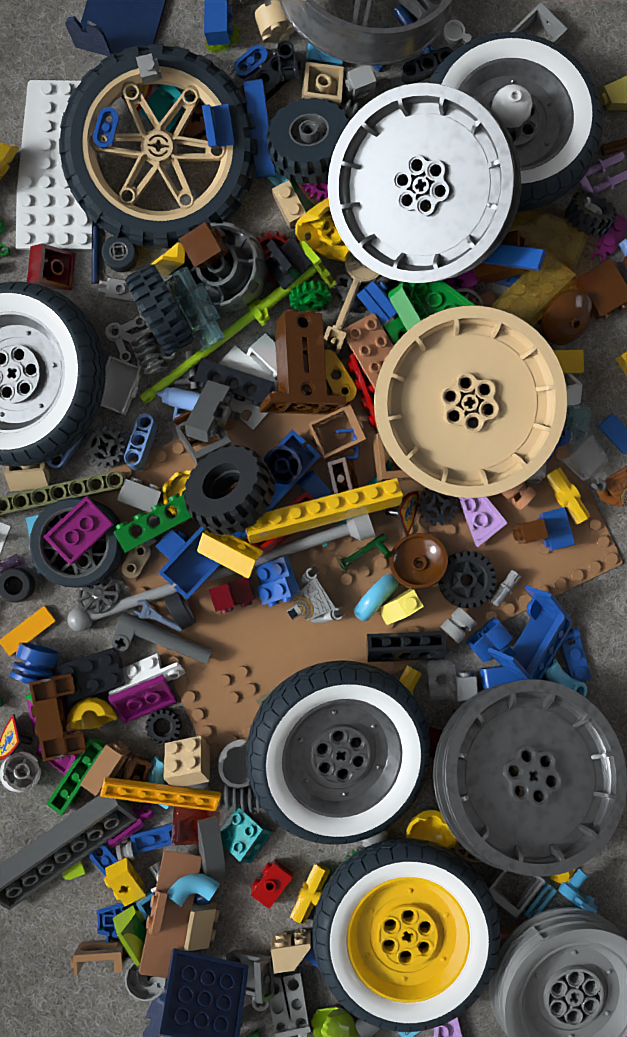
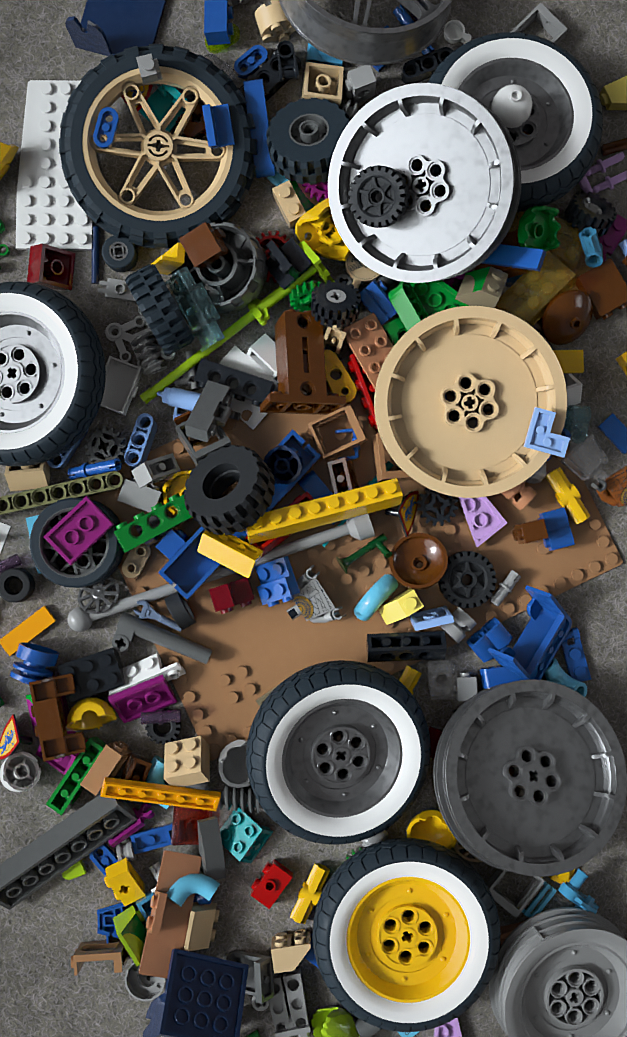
(88, 470): none -> blue pin
(155, 470): none -> light grey brick
(160, 717): none -> clear purple pin
(335, 303): none -> black wheel
(364, 192): none -> black wheel
(431, 618): none -> light blue plate
(482, 287): none -> dark tan slope
(539, 434): none -> light blue plate
(547, 228): none -> green plate
(592, 247): none -> dark azure piece

